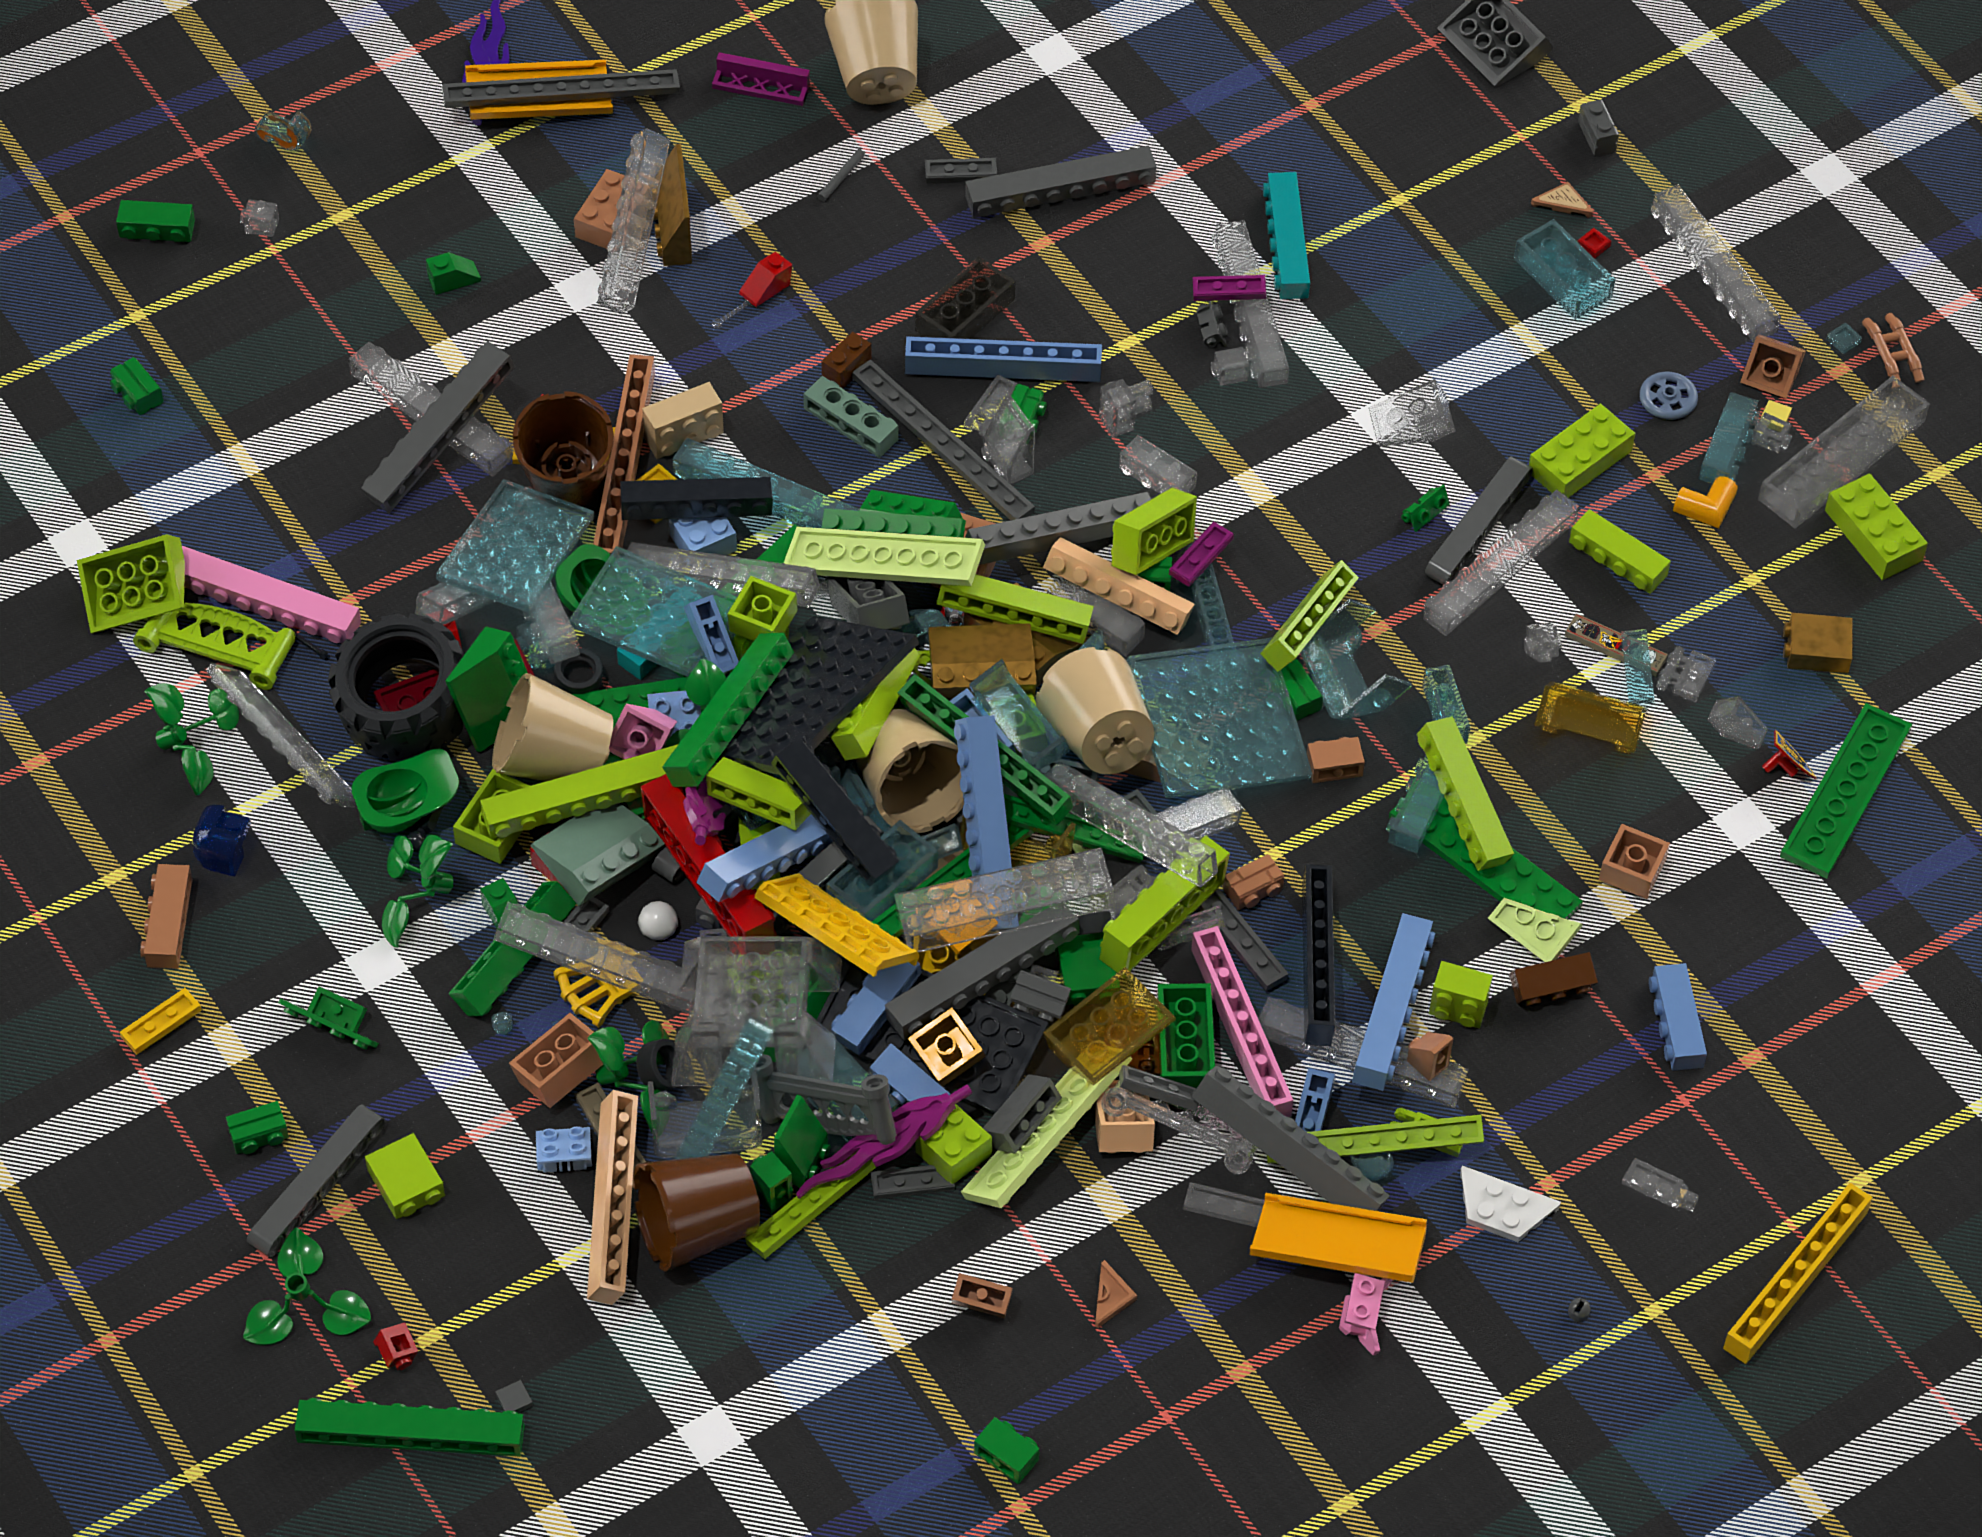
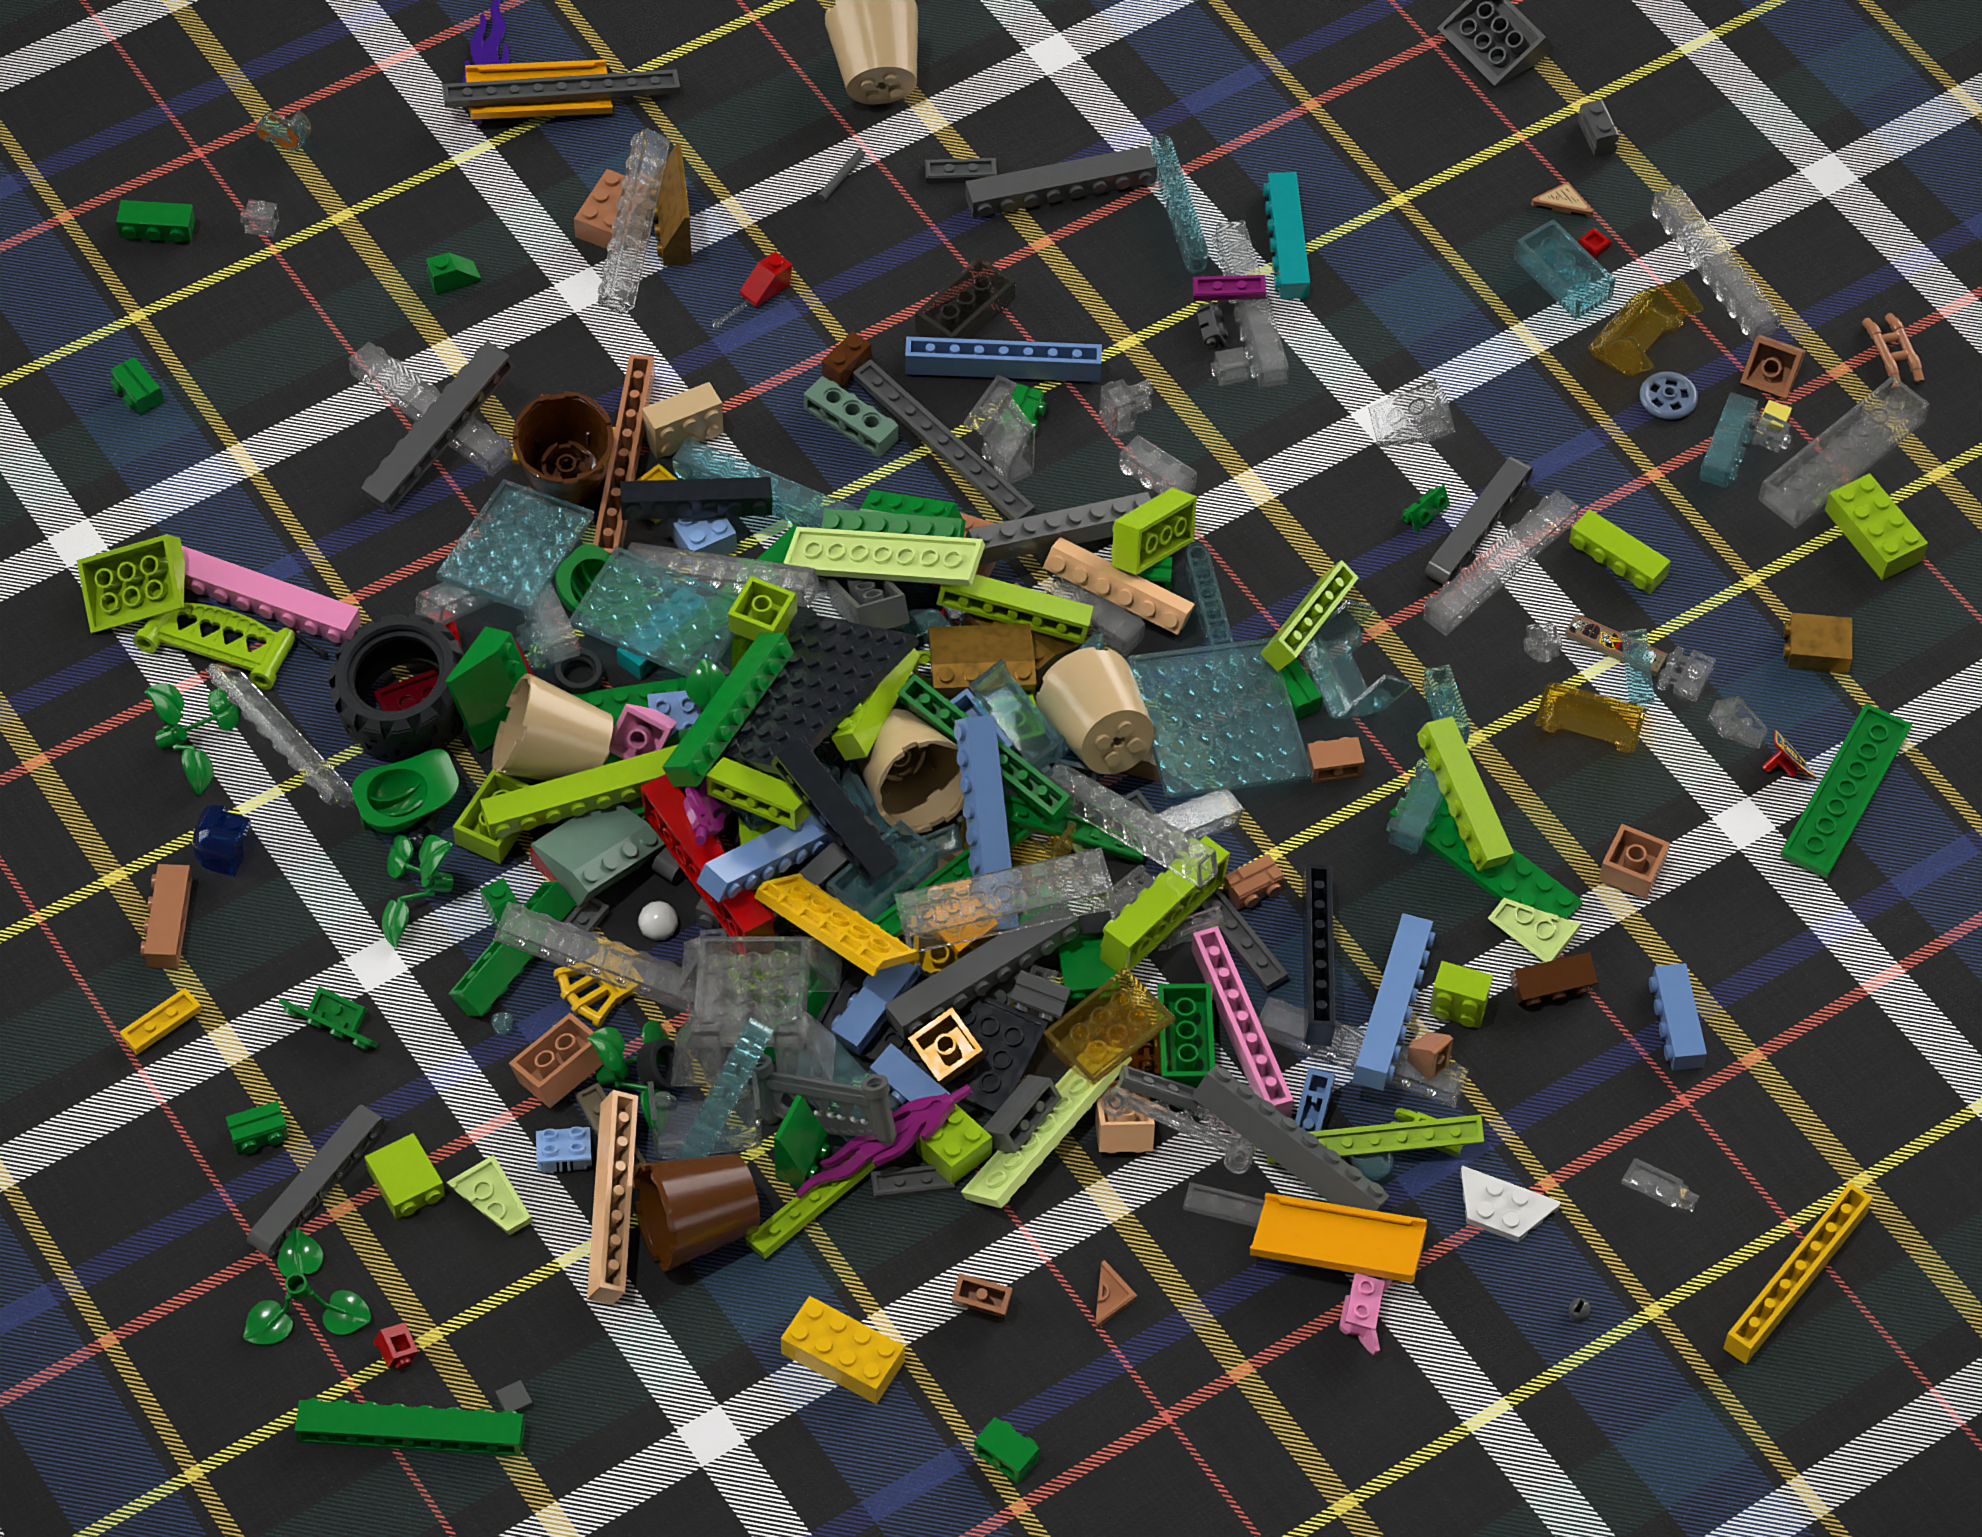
(492, 1194): none -> yellowish green wing
(711, 632): medium blue slope -> none
(763, 75): magenta fence -> none
(771, 1182): green brick -> none
(842, 1349): none -> yellow brick
(1179, 204): none -> clear light blue beam
(1201, 554): magenta tile -> none
(1582, 451): lime brick -> none
(1640, 323): none -> clear yellow windscreen
(1709, 508): light orange brick -> none
(1844, 338): clear light blue tile -> none

